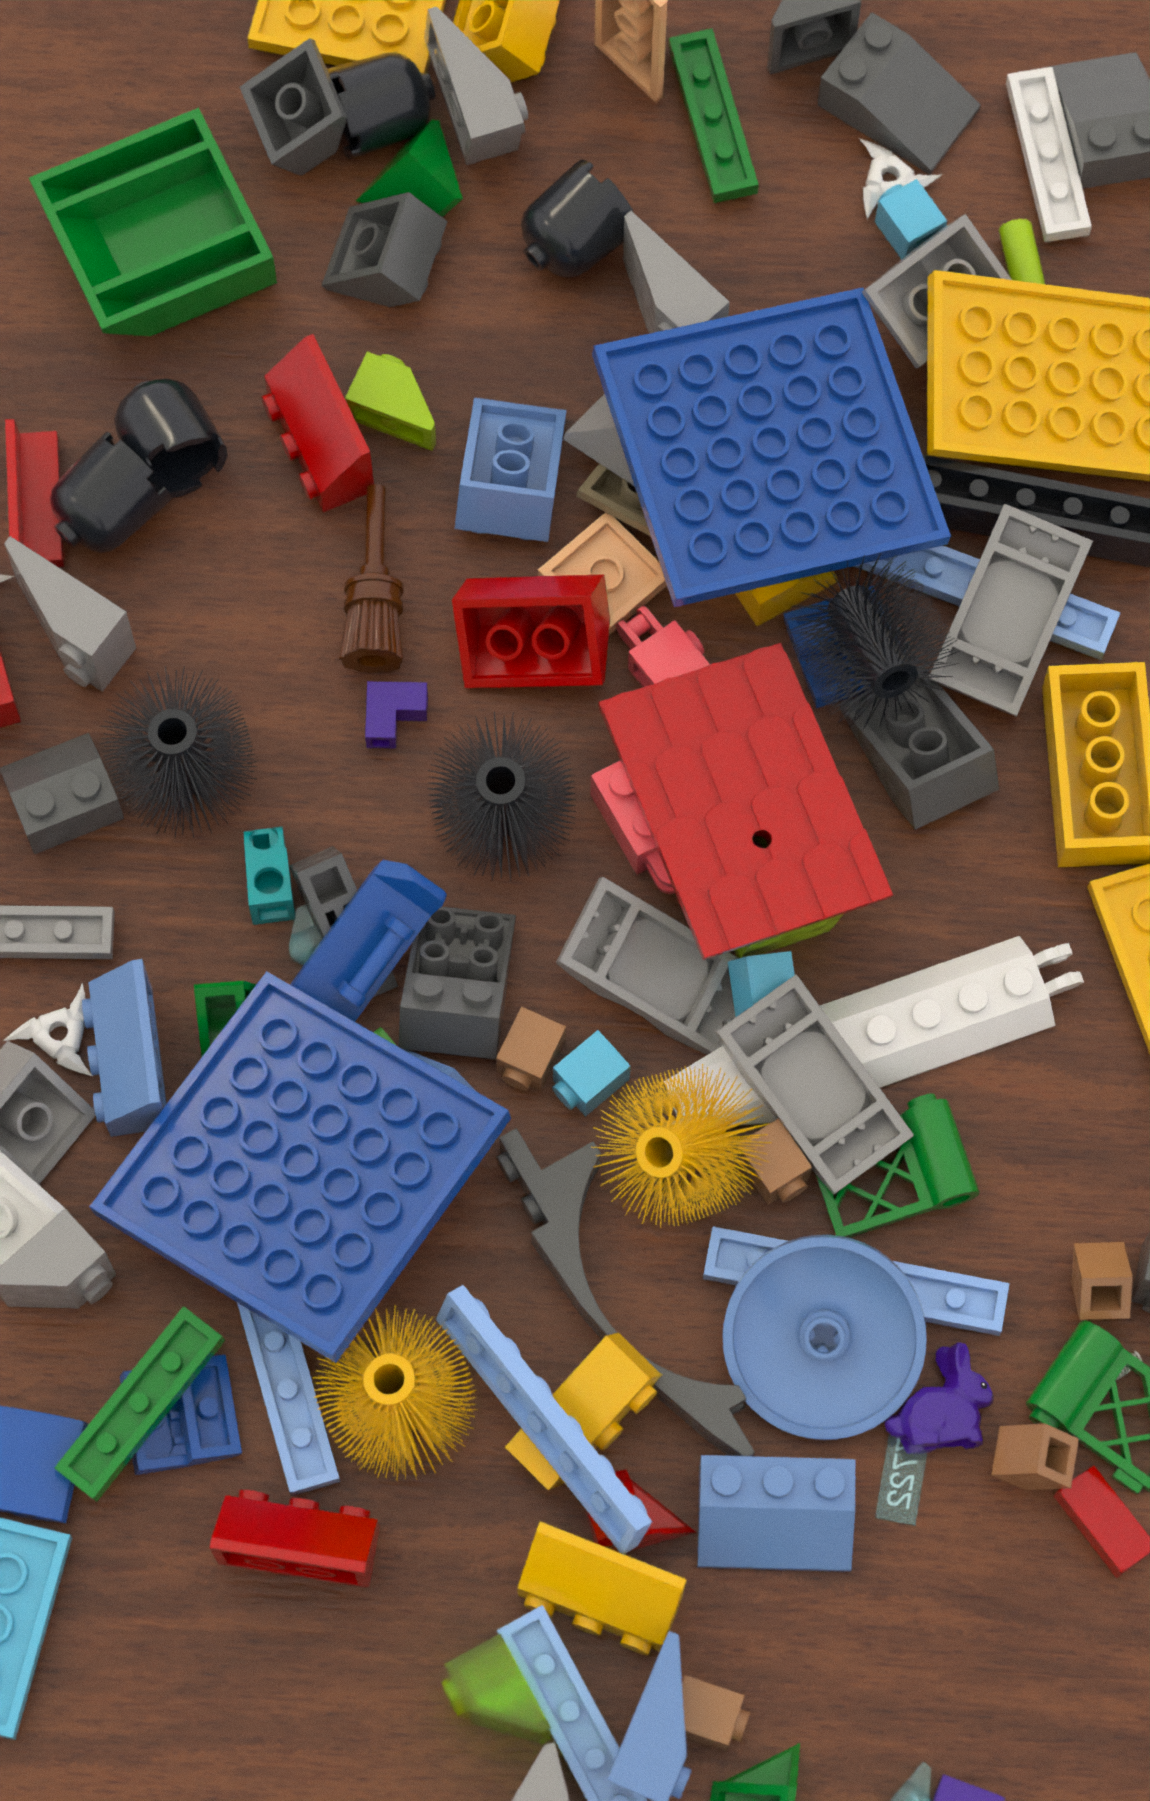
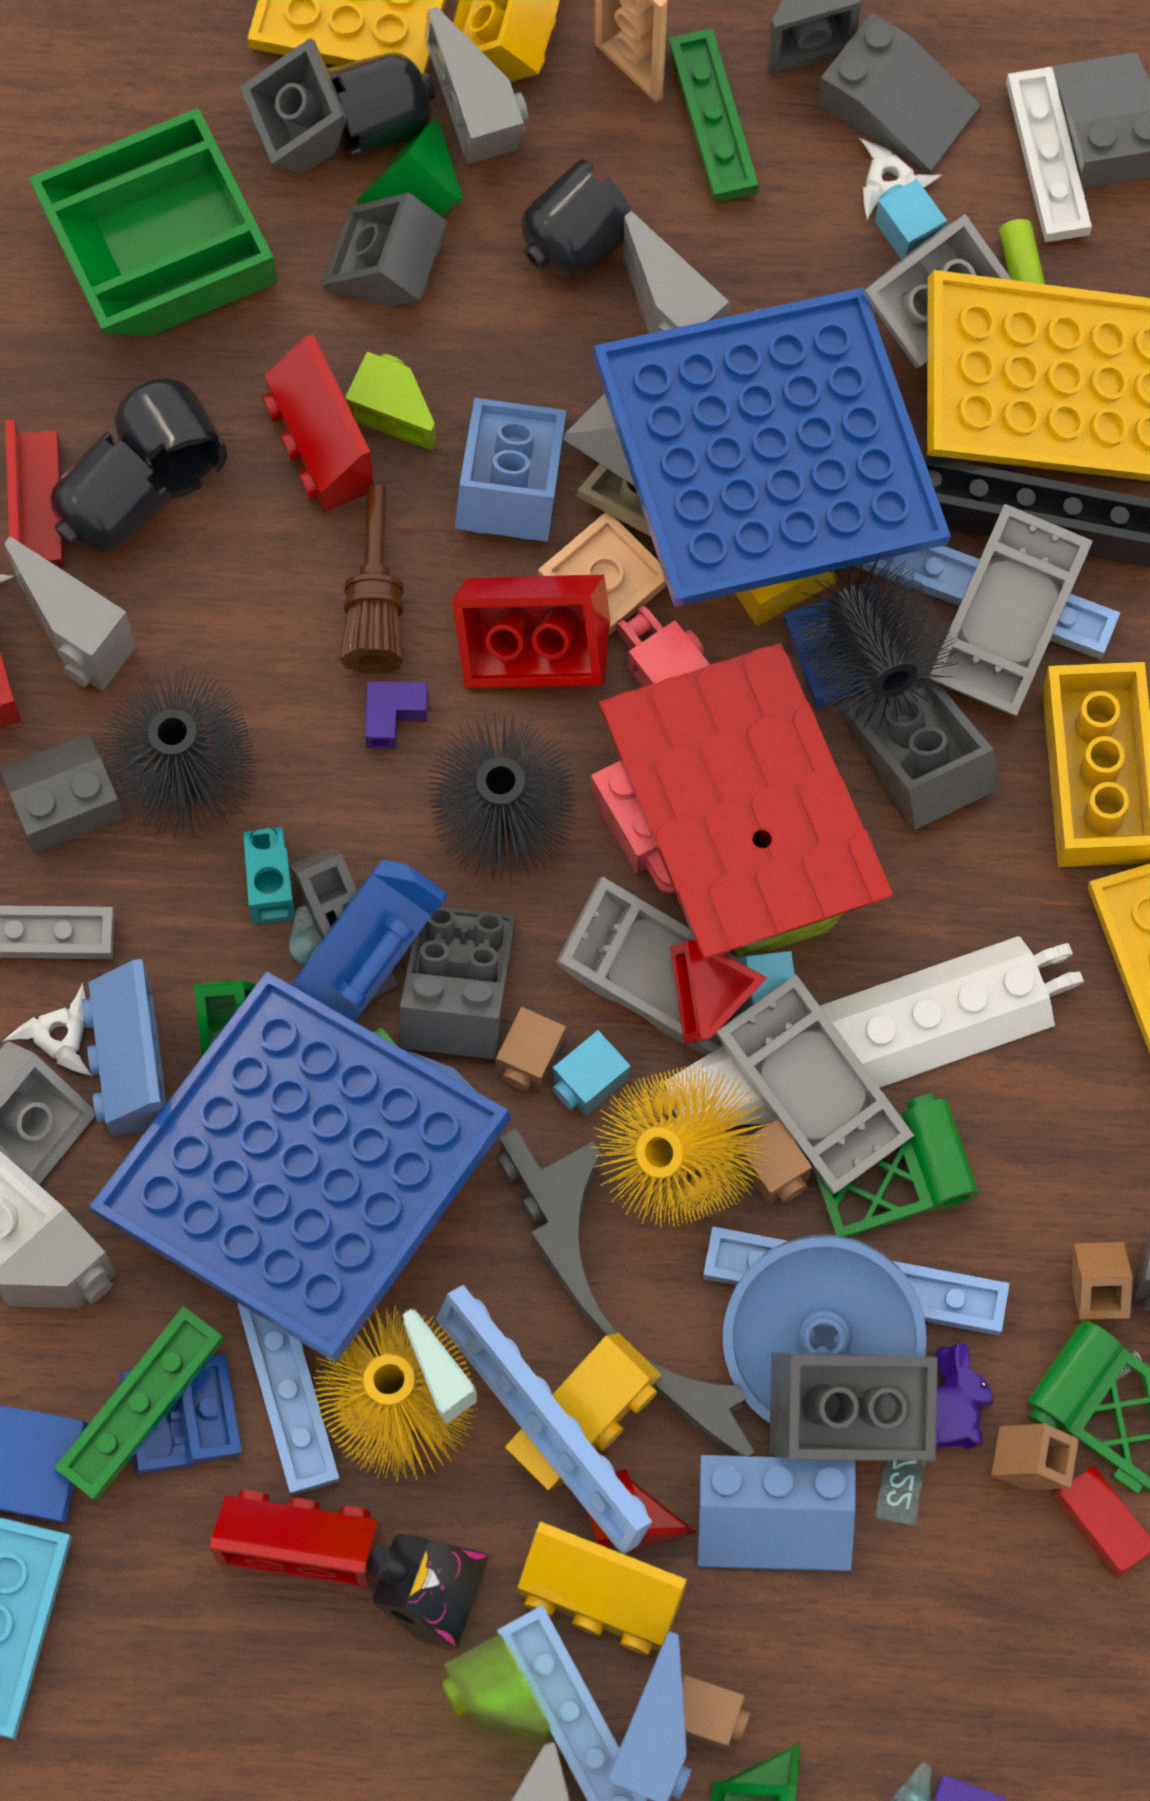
(427, 1586): none -> black torso
(446, 1381): none -> light aqua slope
(709, 989): none -> red slope
(853, 1407): none -> dark grey slope

